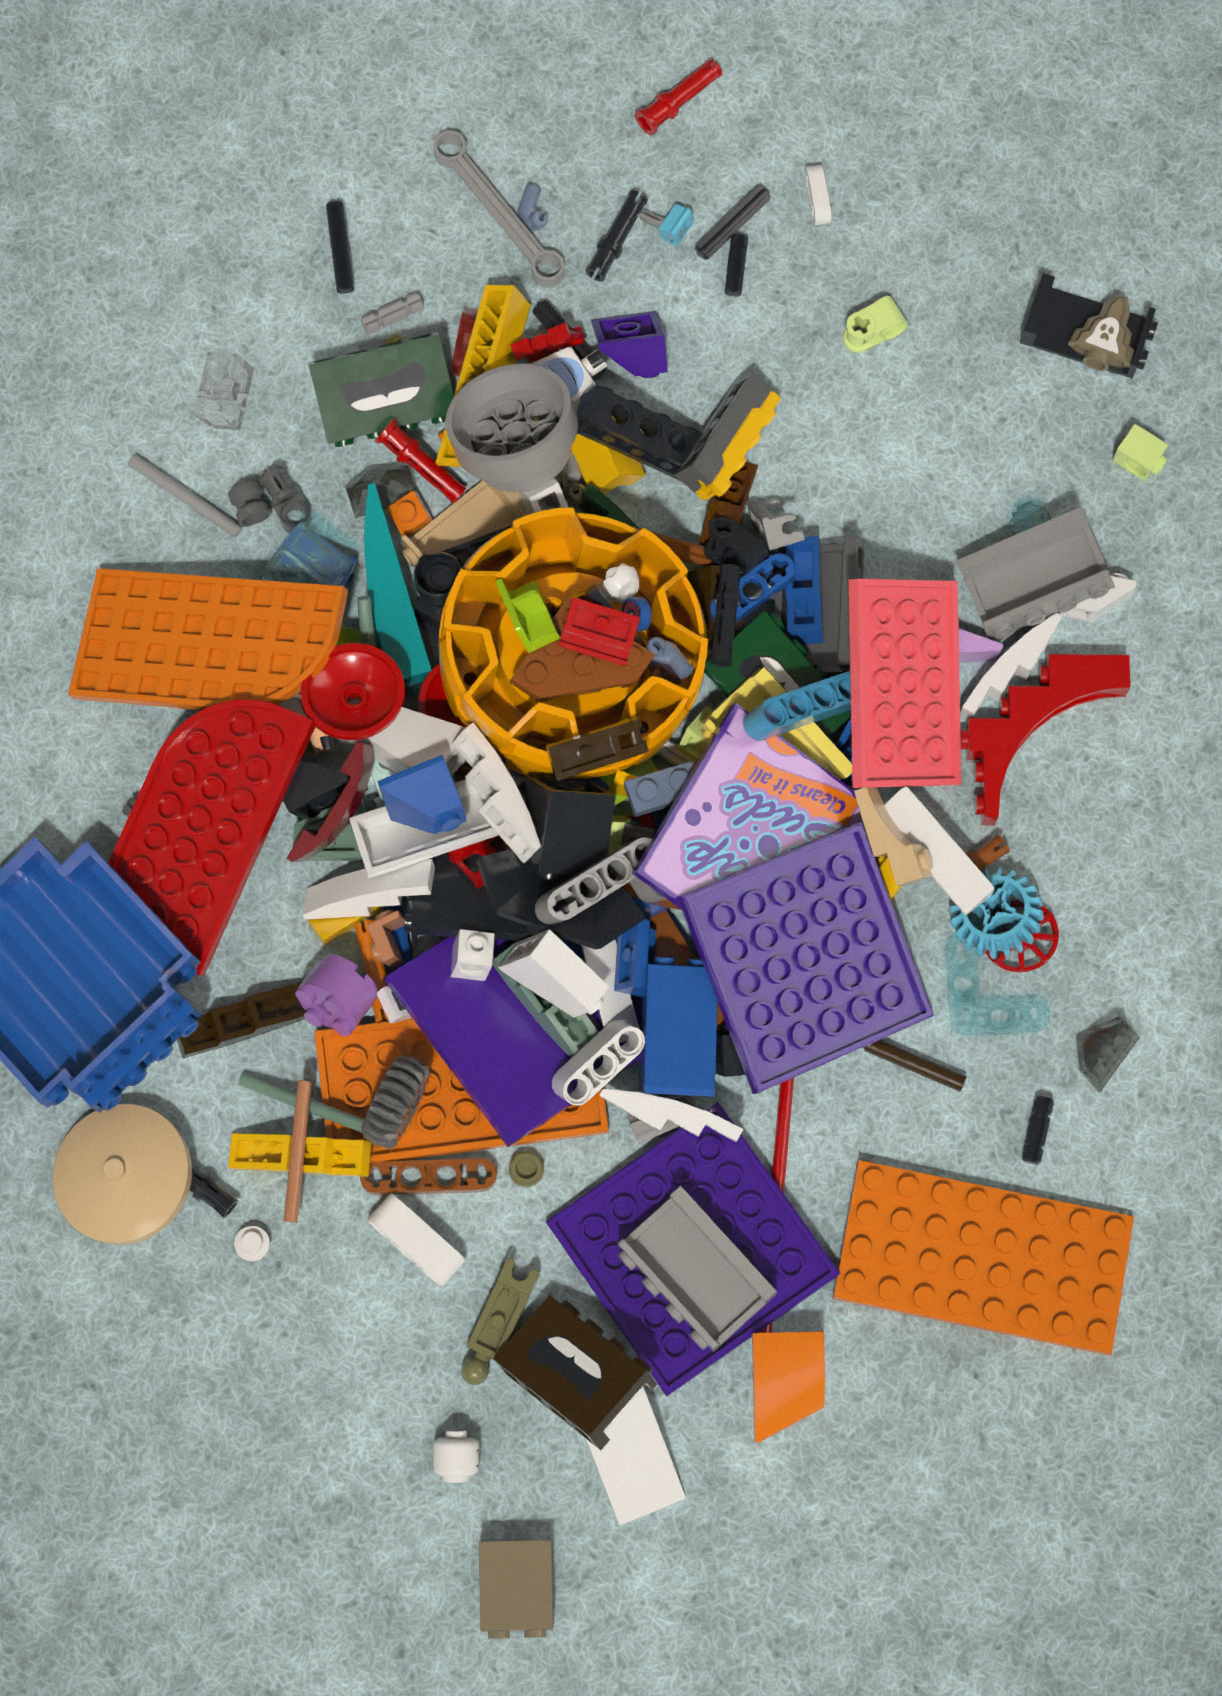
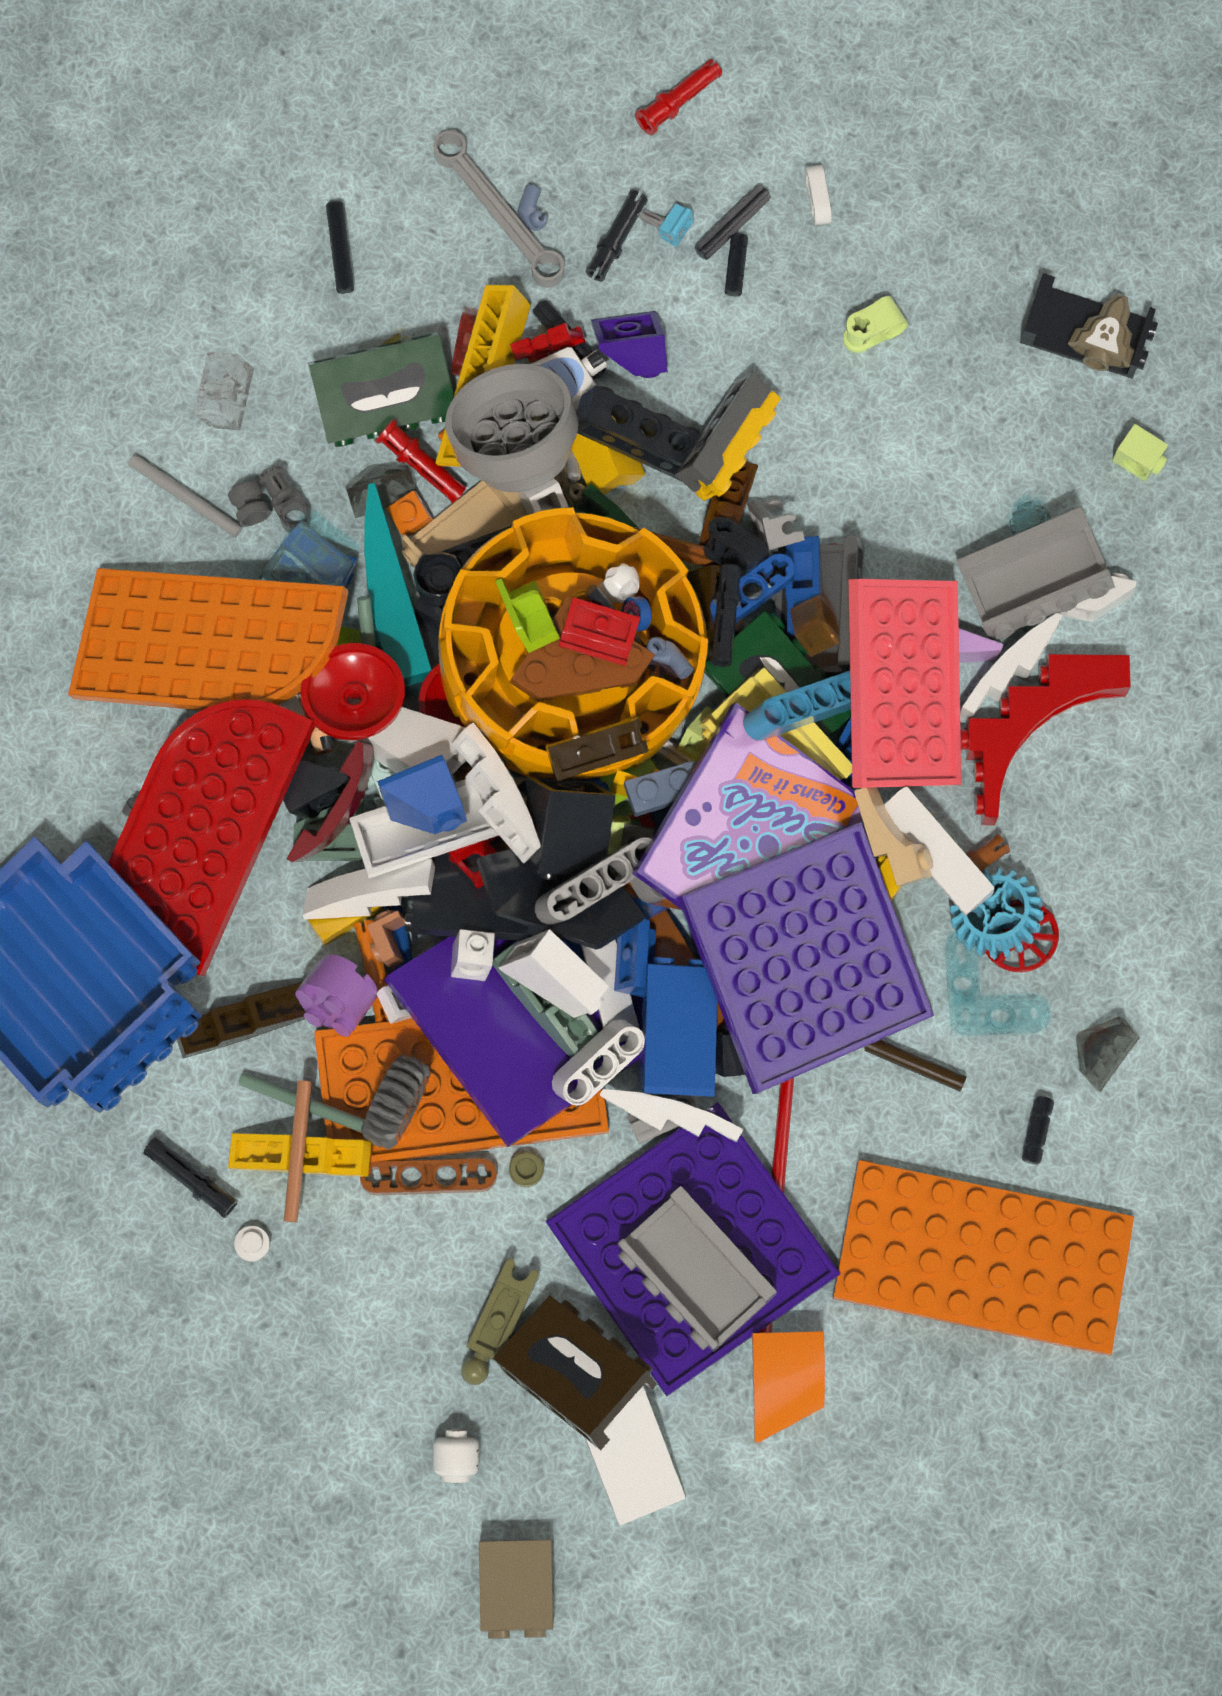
(122, 1174): tan dish -> none
(392, 313): light grey axle -> none
(416, 1240): white beam -> none
(815, 625): none -> clear orange panel

